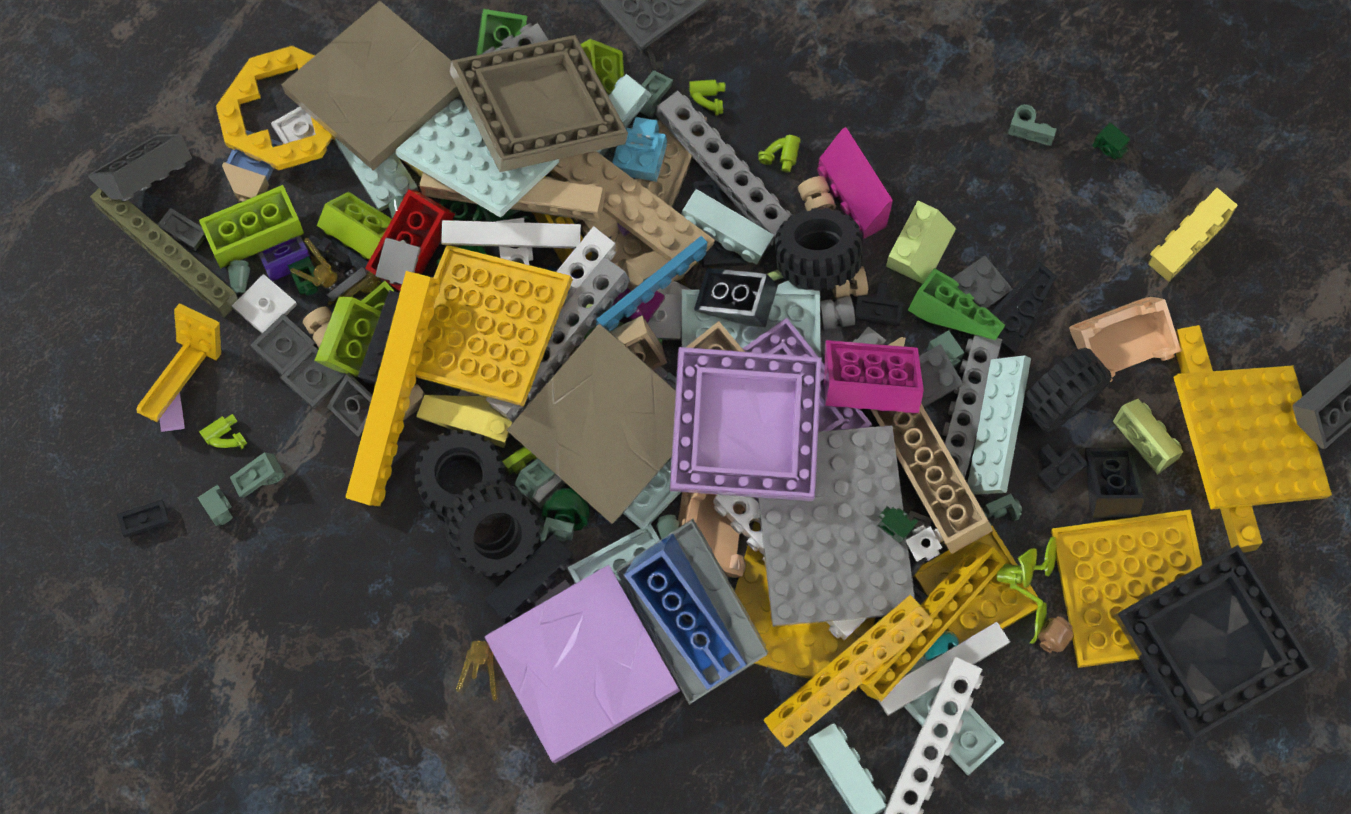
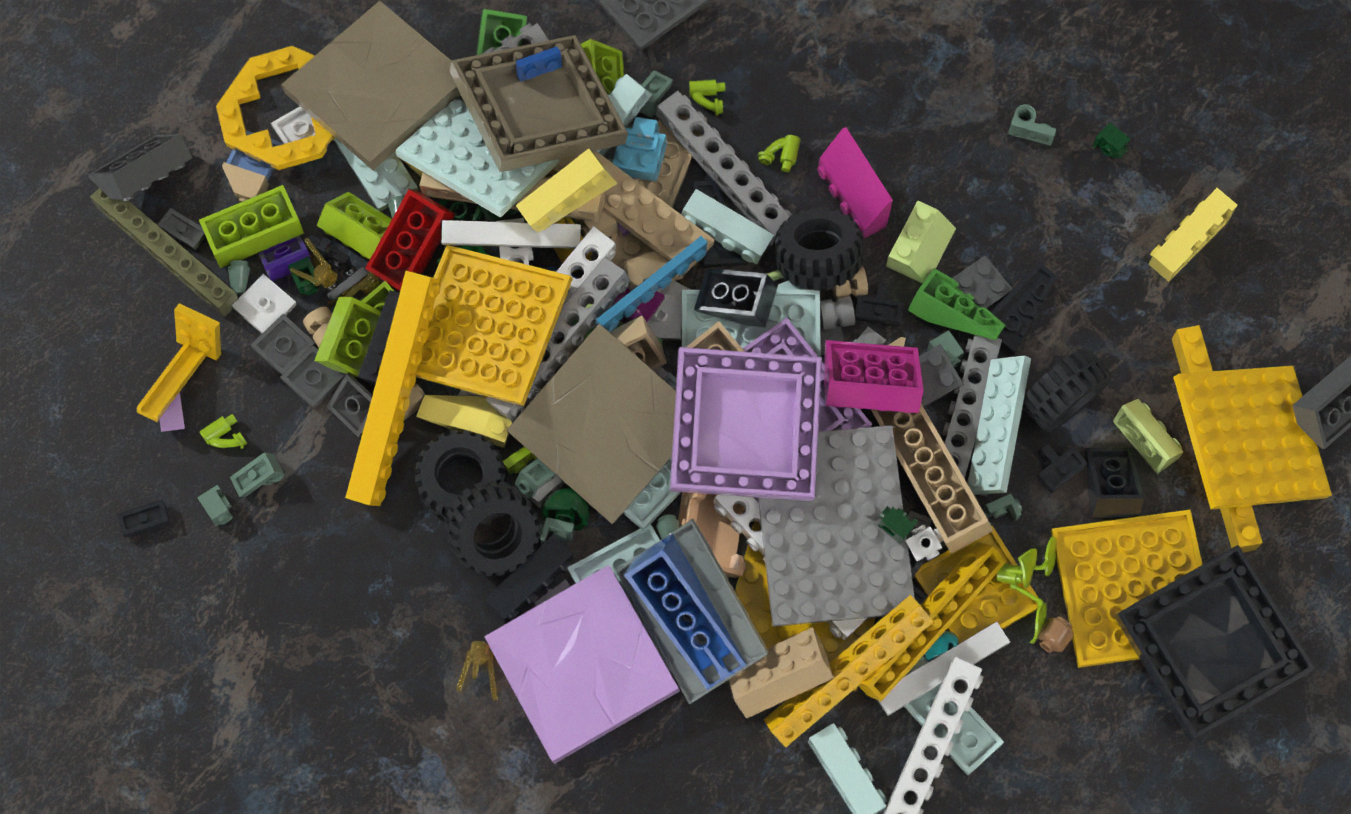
(397, 259): light grey piece -> none
(538, 64): none -> blue plate
(566, 191): none -> light yellow wedge
(782, 674): none -> tan brick
(816, 194): tan wheel -> none
(1129, 334): light nougat windscreen -> none

